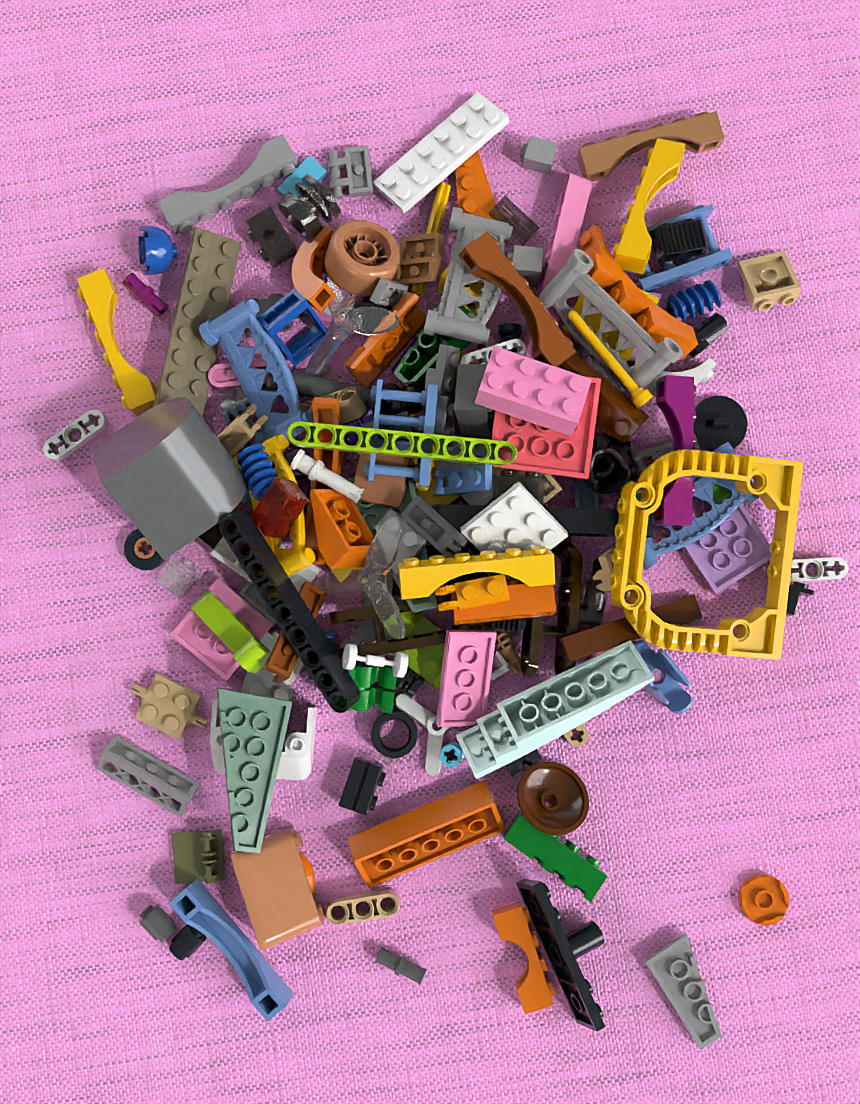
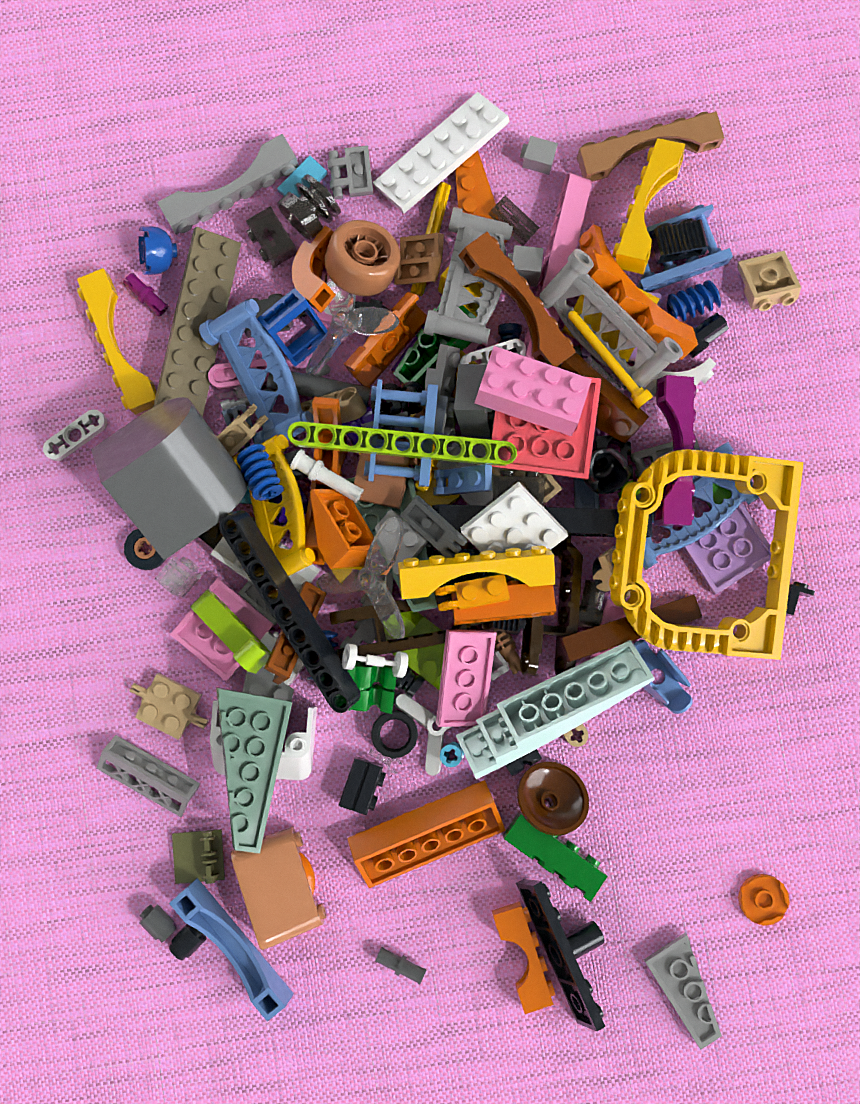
(279, 508): clear red brick -> none
(352, 913): tan beam -> none
(388, 292): light grey plate -> none
(719, 422): black shield -> none
(829, 575): white beam -> none

